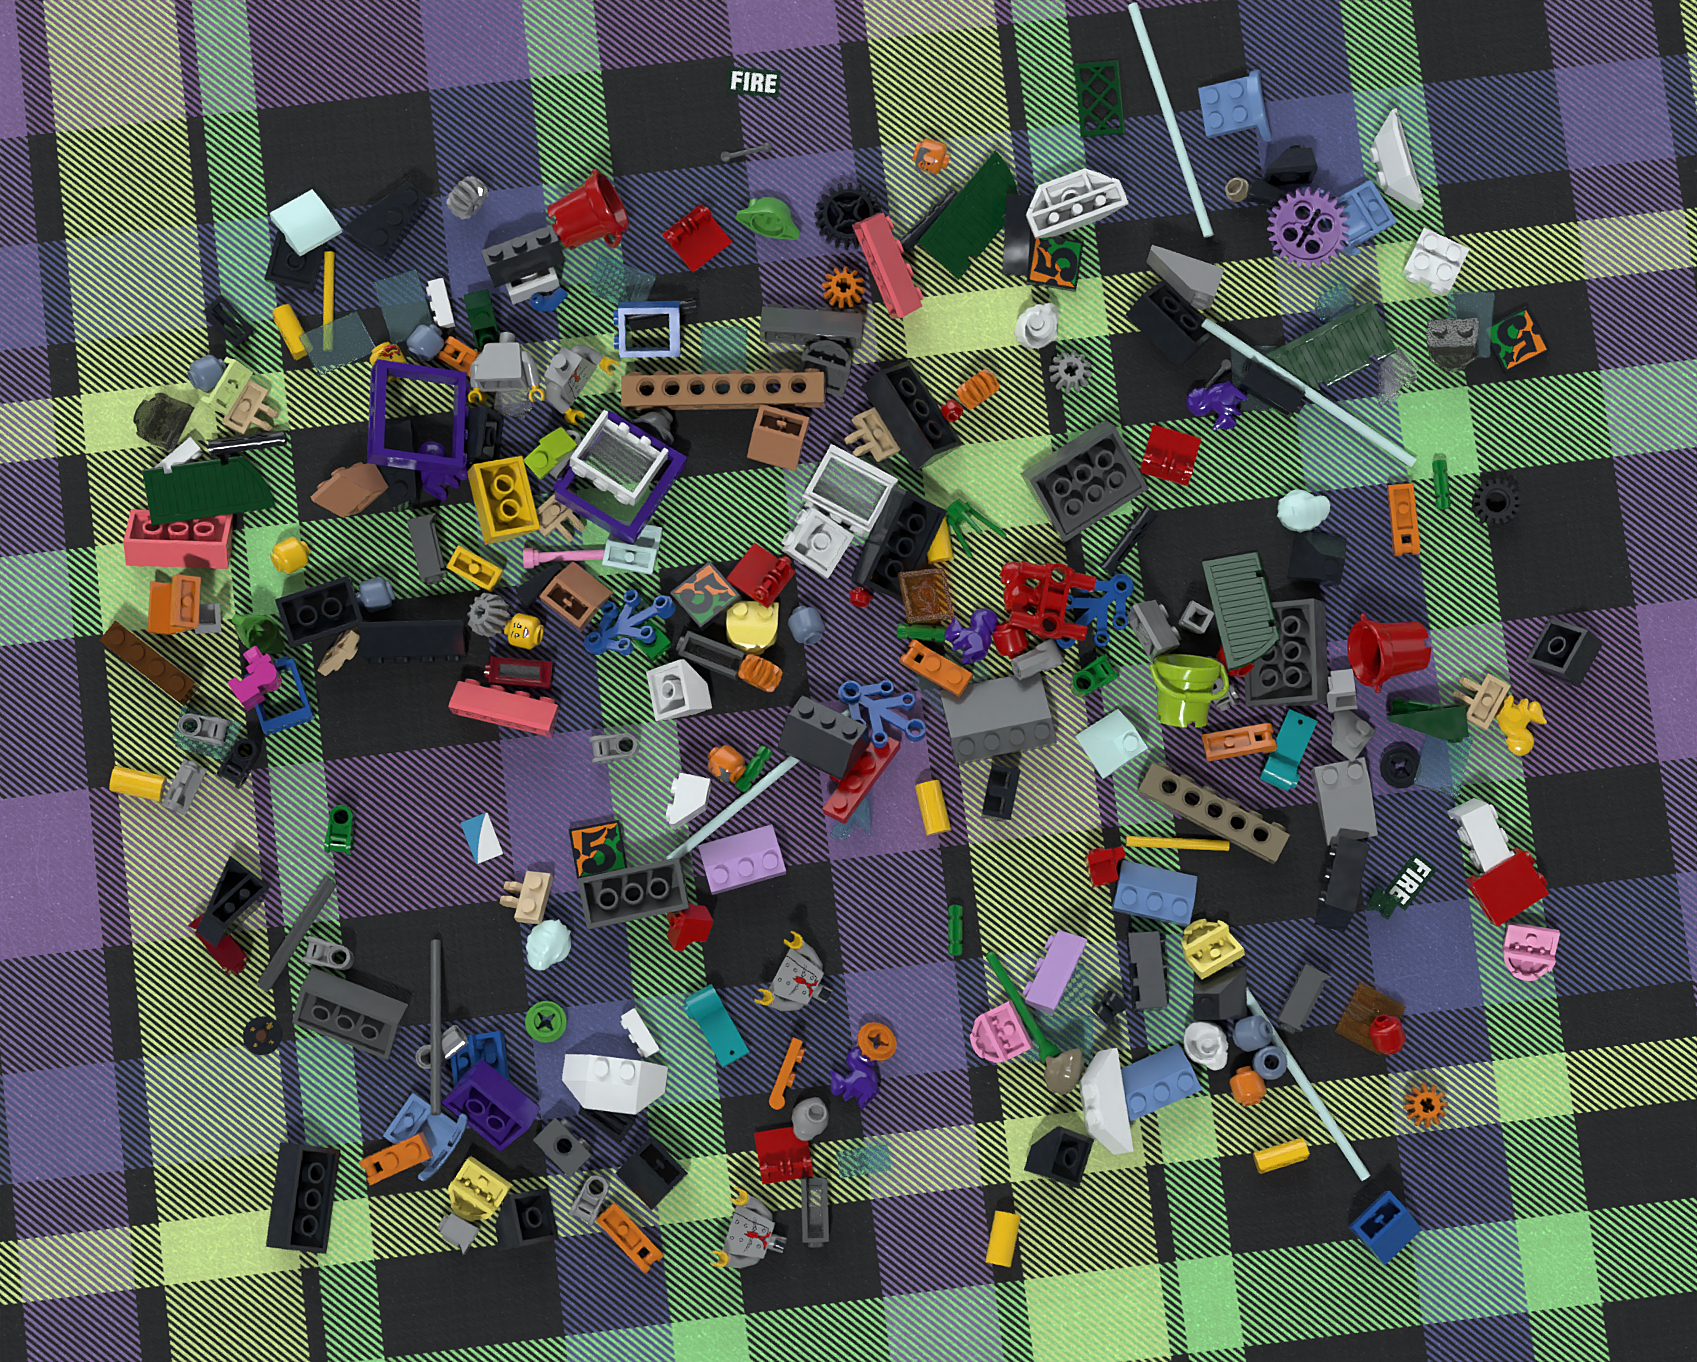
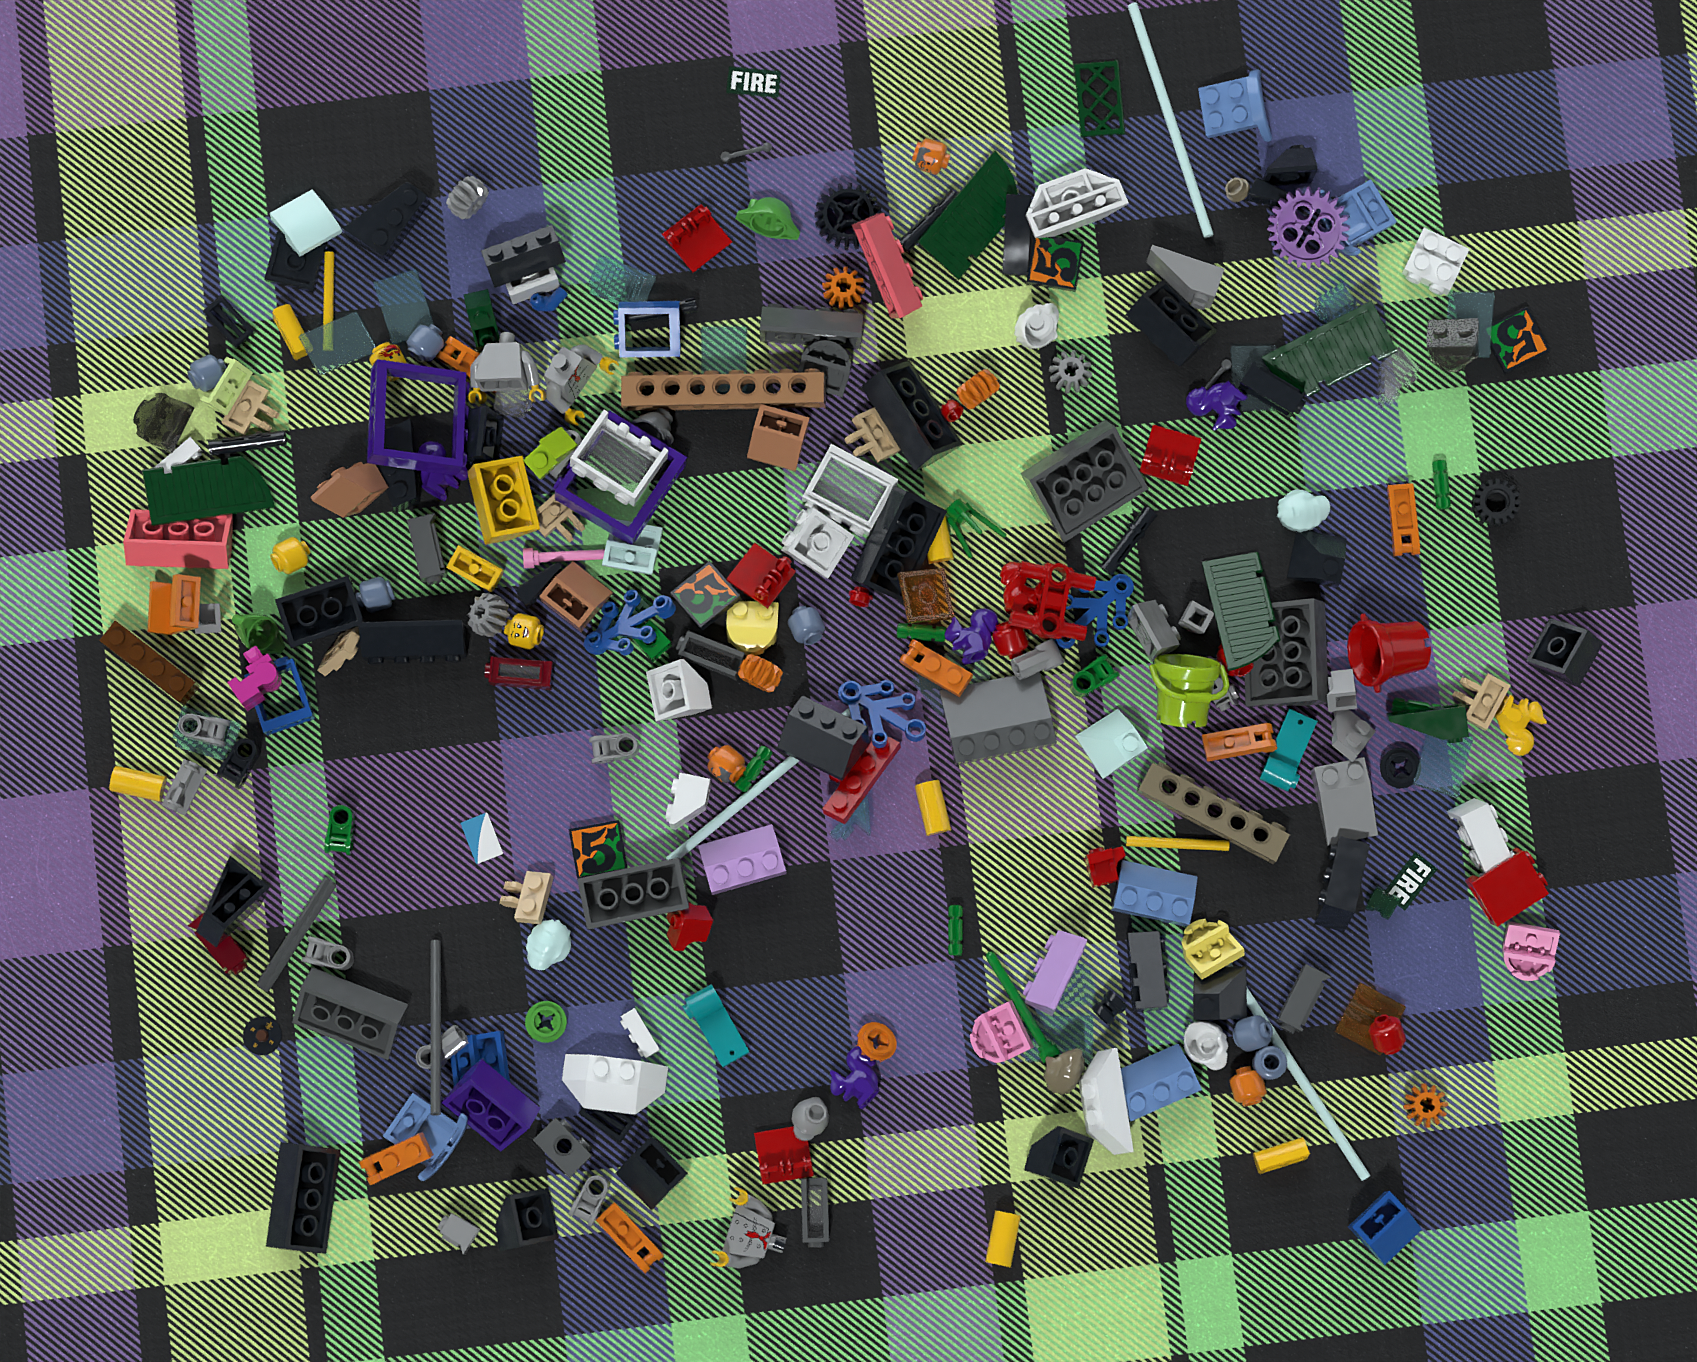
(440, 304): white piece -> none
(477, 1191): light yellow slope -> none
(504, 708): coral slope -> none
(590, 214): red piece -> none
(786, 1075): orange plate -> none
(796, 979): light grey torso -> none
(863, 1161): clear light blue slope -> none
(1000, 793): black window -> none
(1310, 393): light aqua piece -> none
(1395, 163): white wedge -> none

